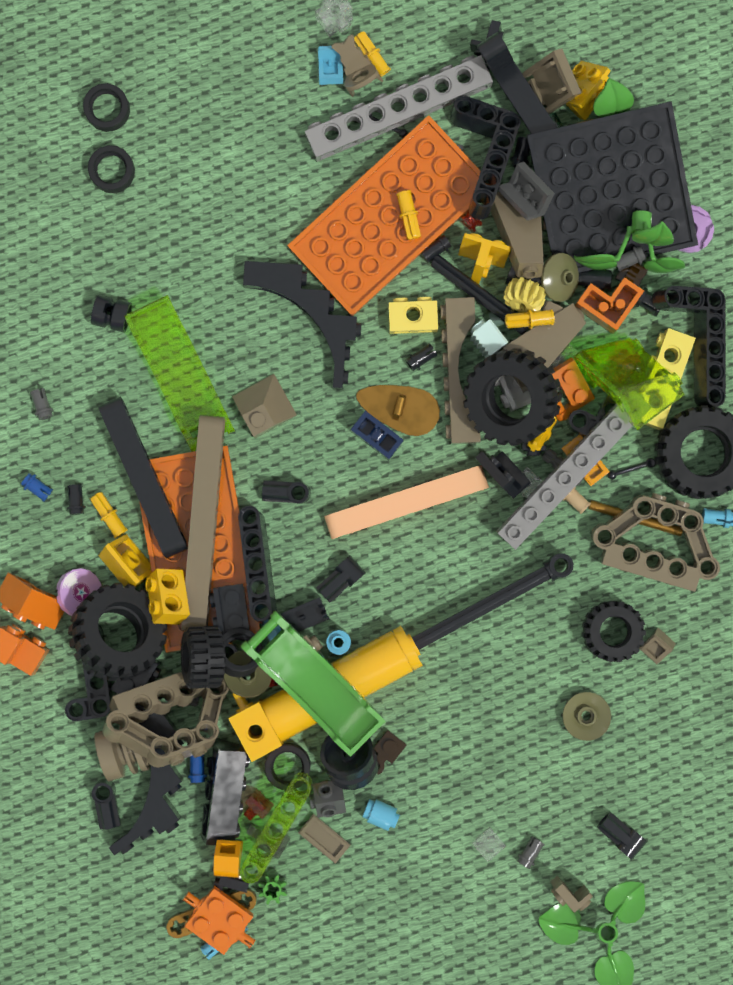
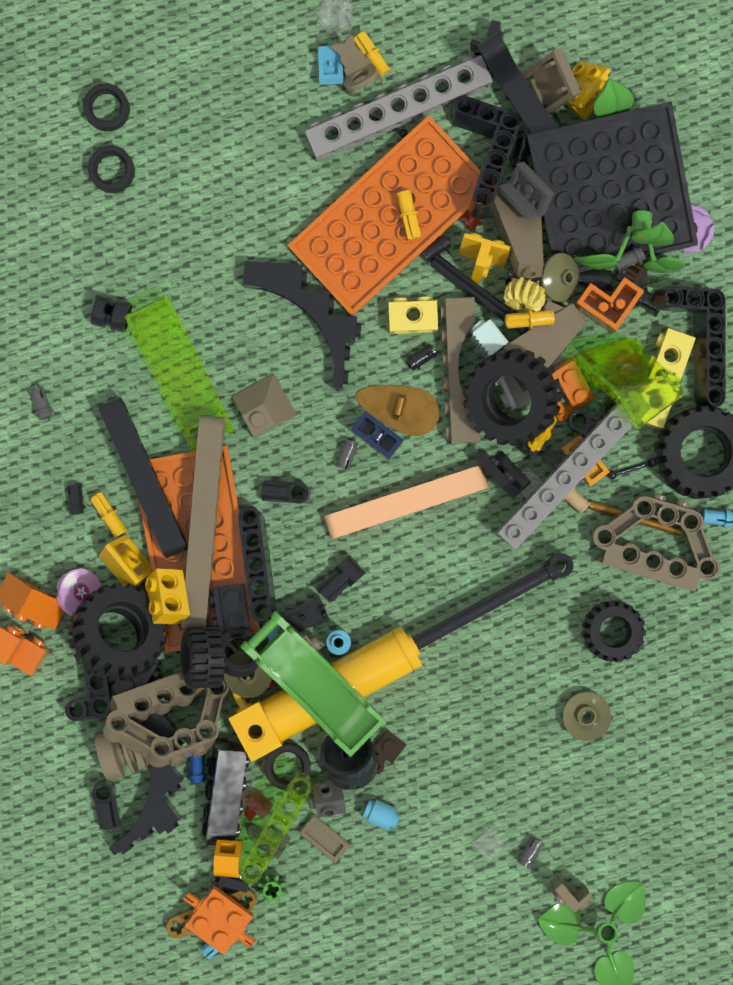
(35, 486): blue pin -> none
(346, 454): none -> dark grey pin
(625, 838): black piece -> none
(657, 646): dark tan slope -> none

